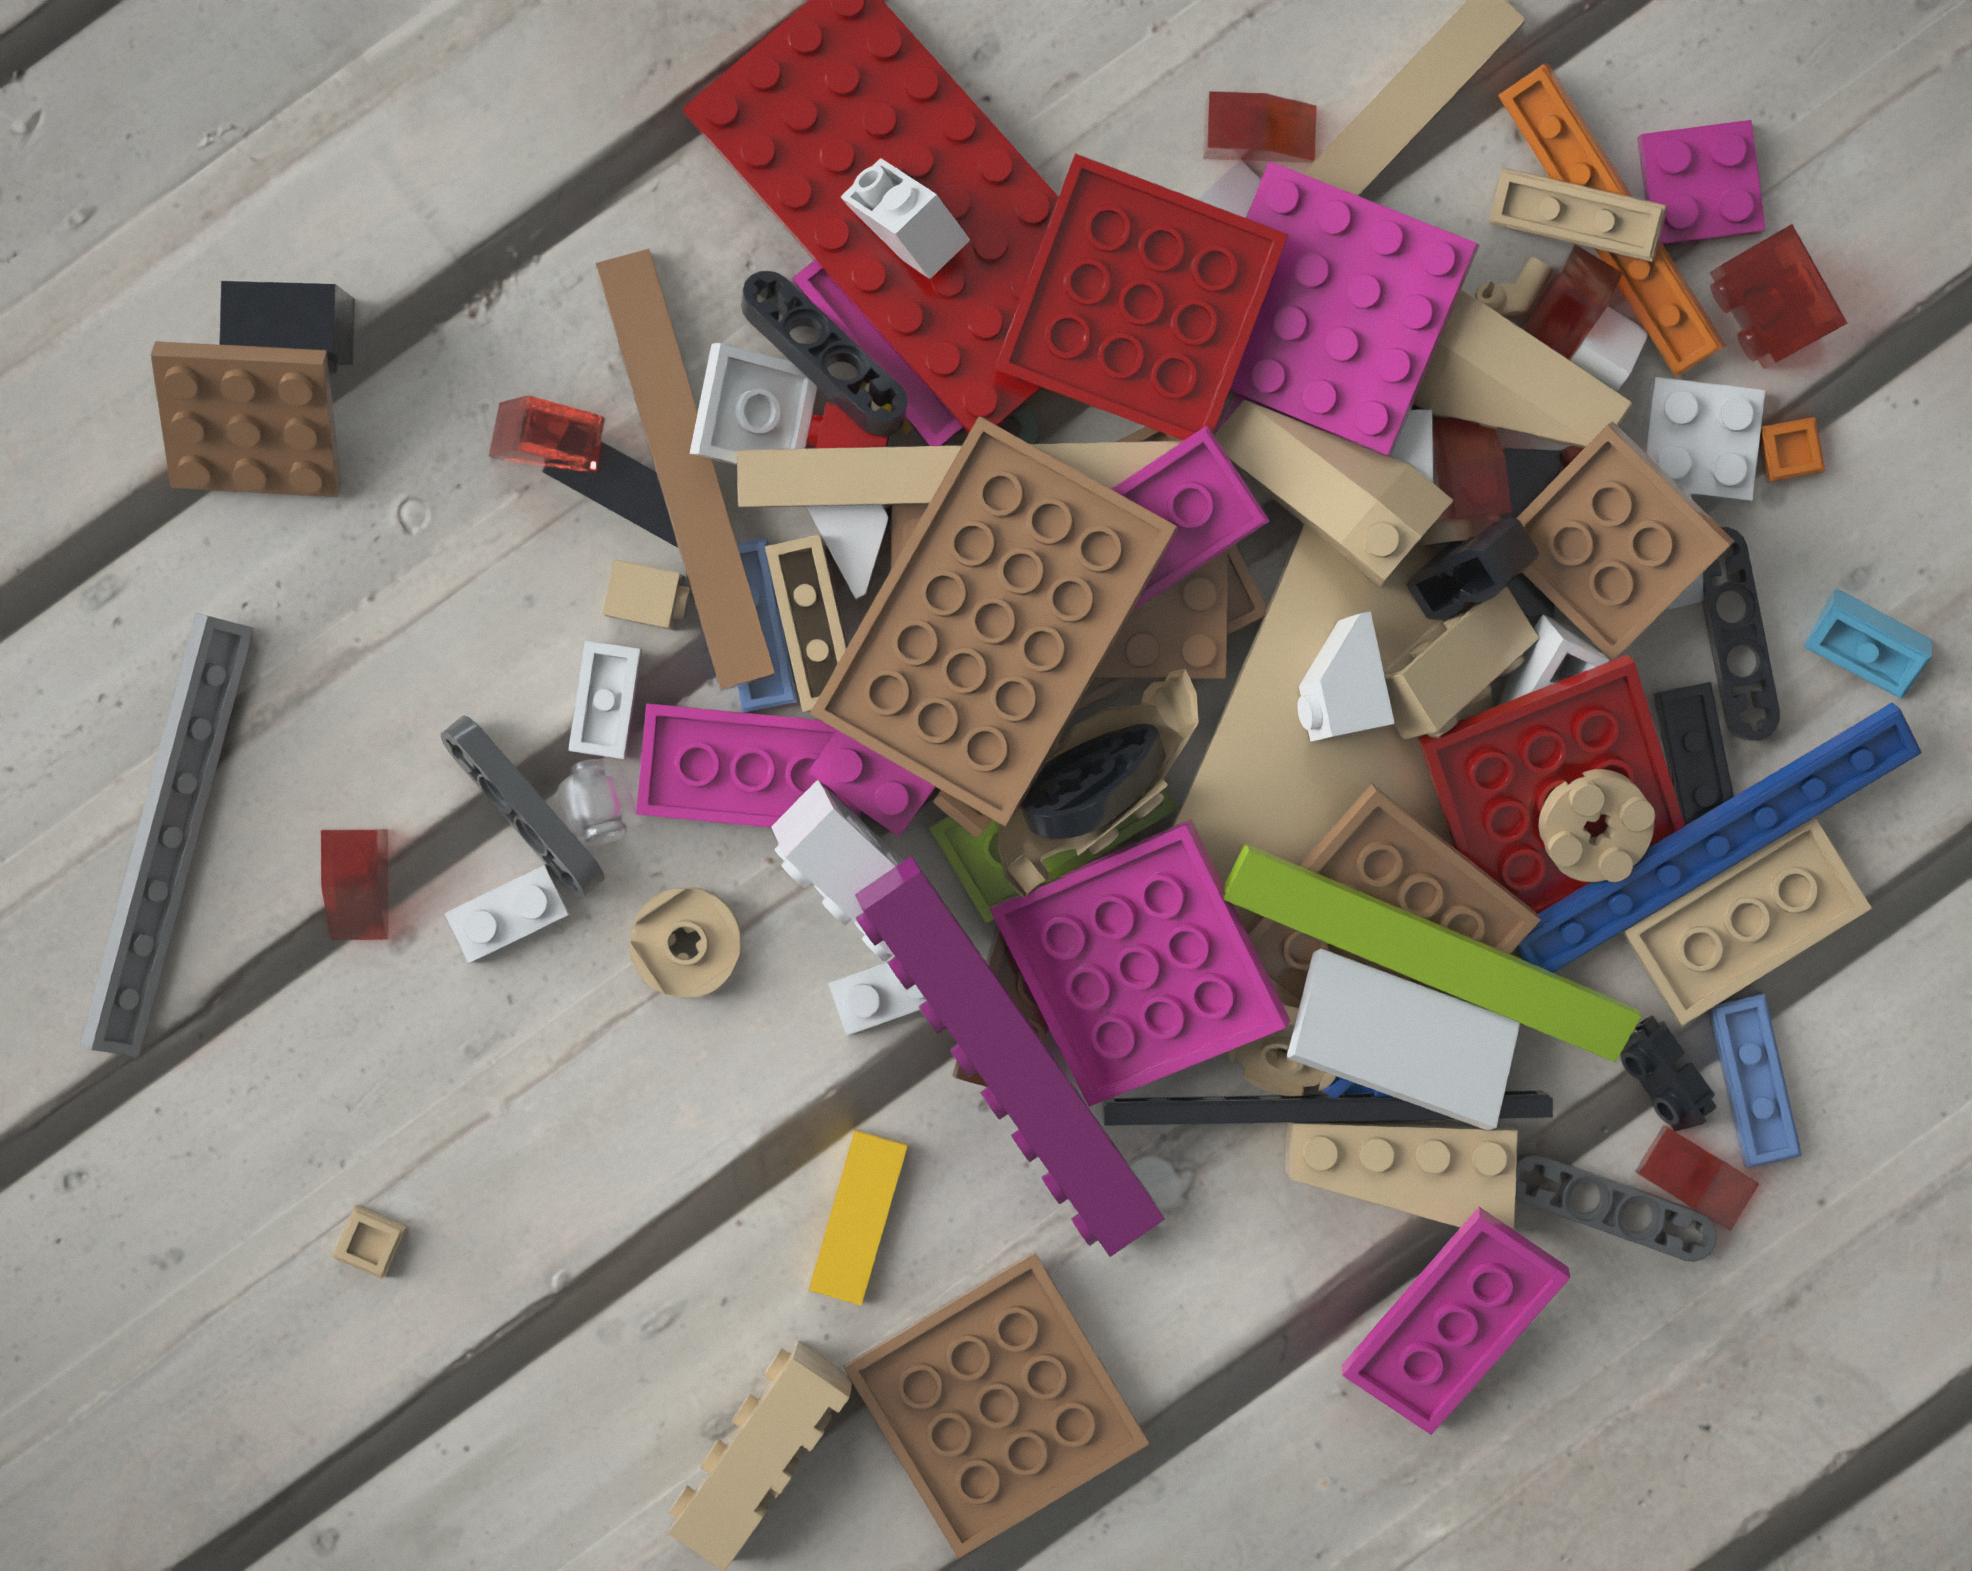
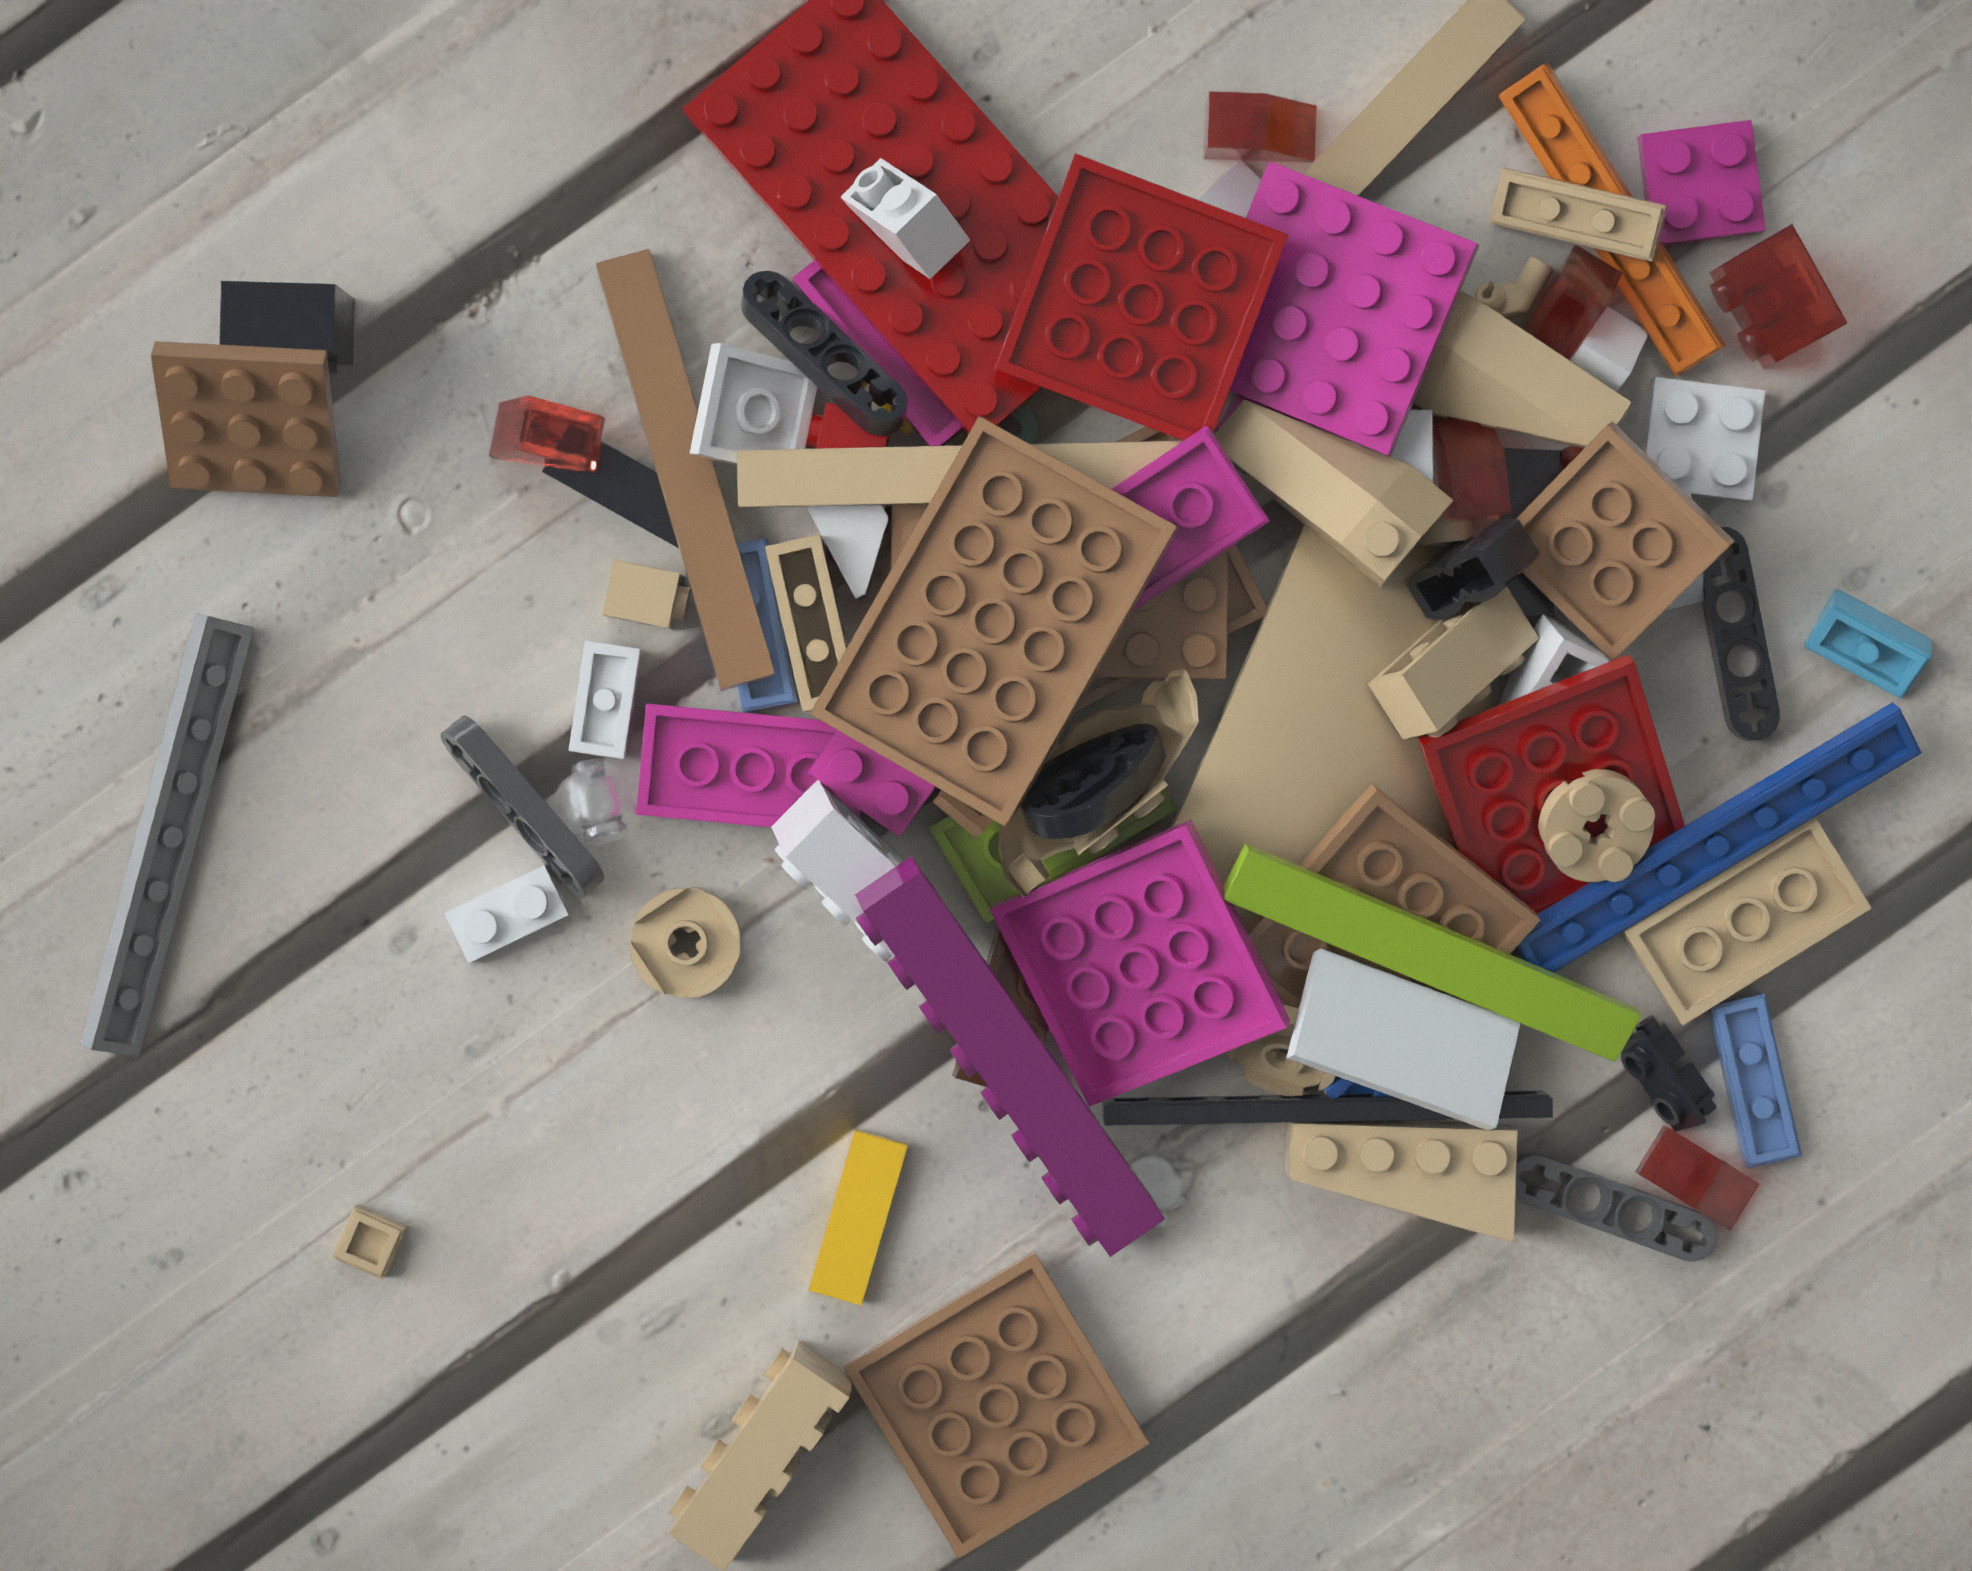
(355, 883): clear red slope -> none
(872, 998): white plate -> none
(1345, 683): white slope -> none
(1455, 1320): dark pink plate -> none
(1694, 749): black tile -> none
(1791, 450): orange tile -> none

